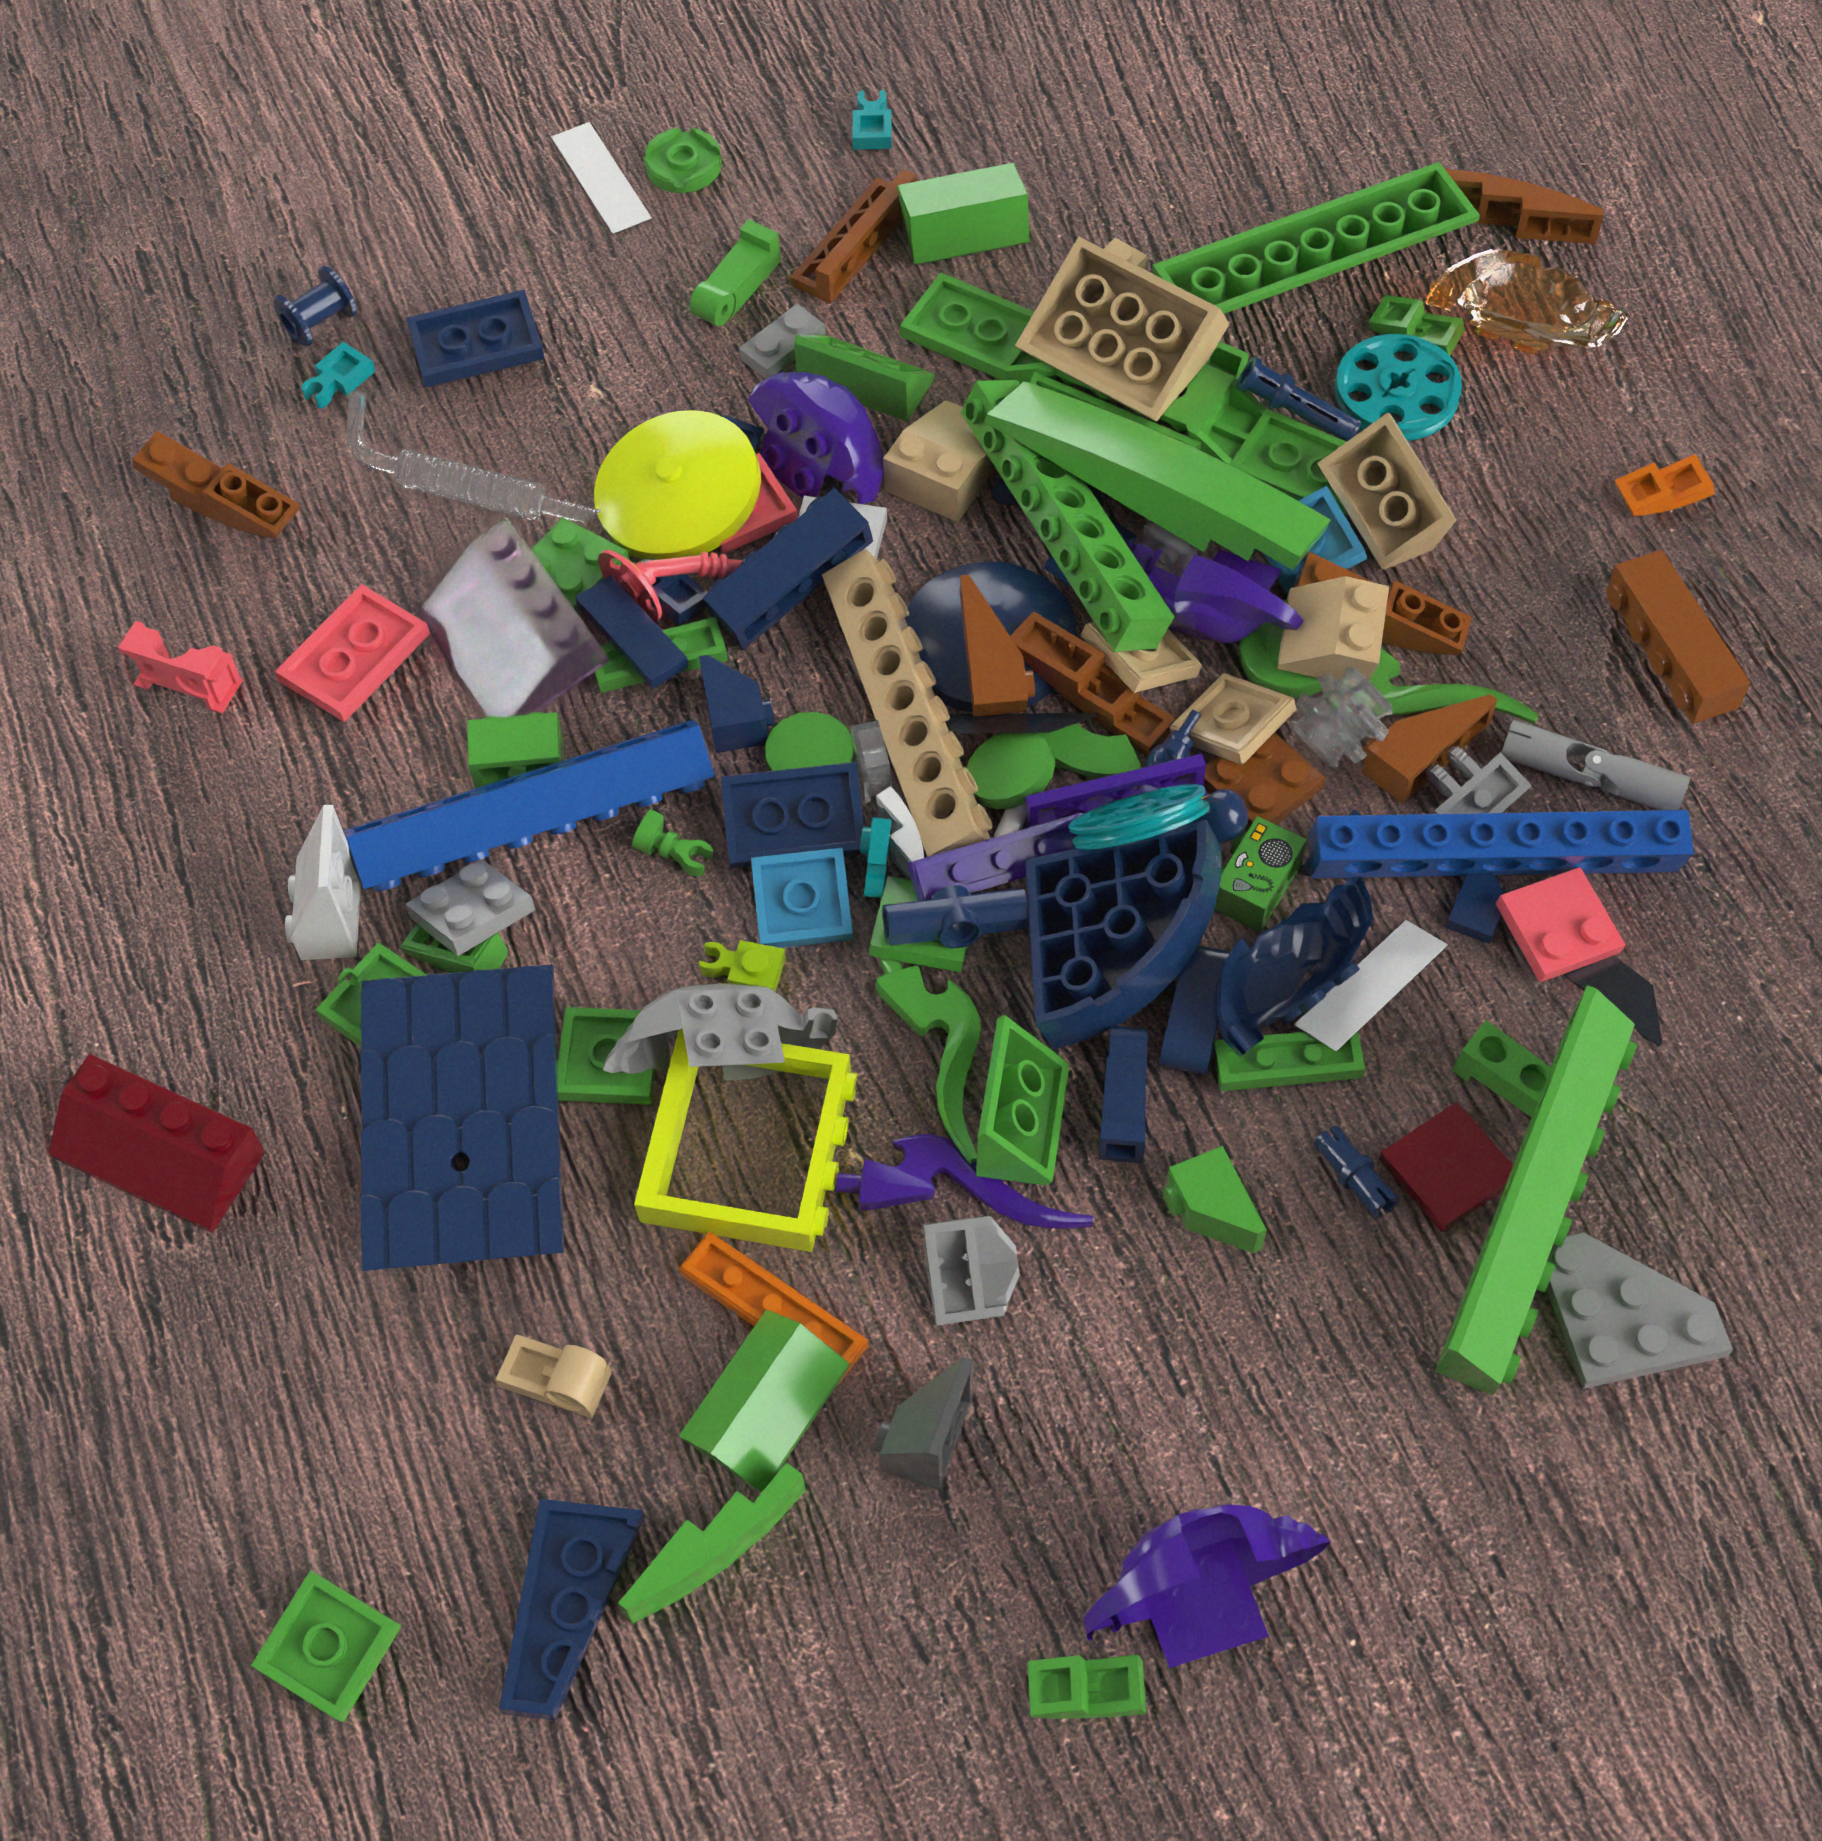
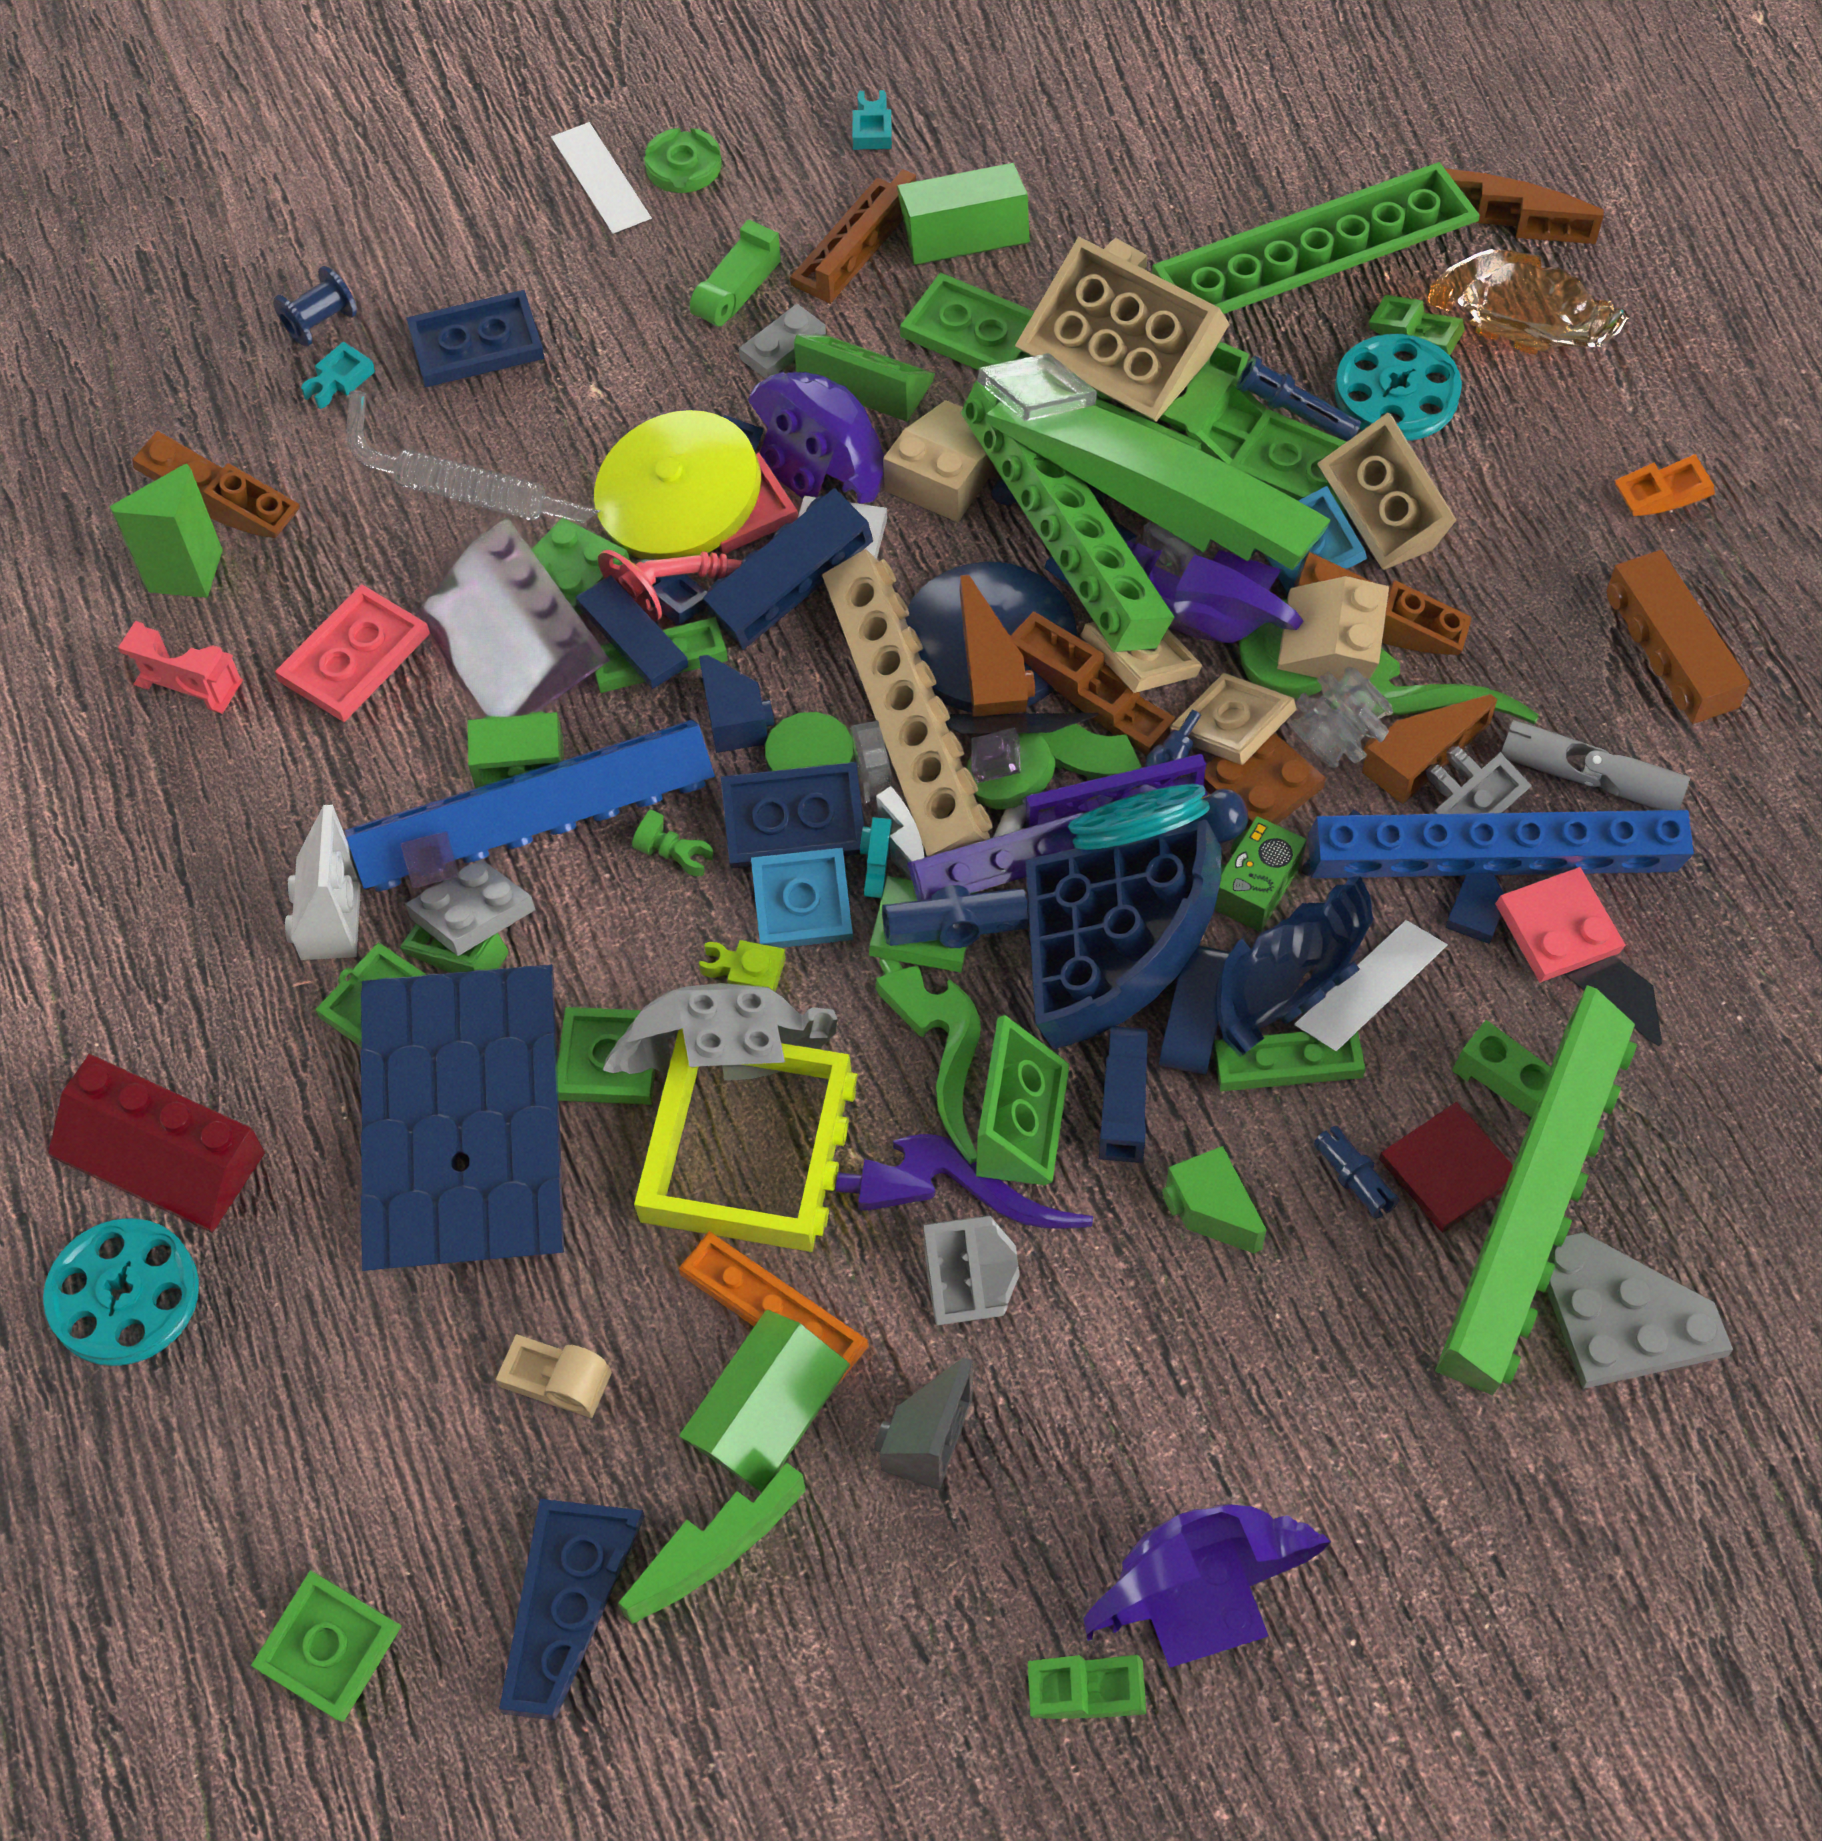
(132, 1308): none -> teal wedge
(170, 535): none -> bright green slope
(429, 859): none -> clear purple plate
(995, 755): none -> clear purple plate
(1037, 386): none -> clear tile

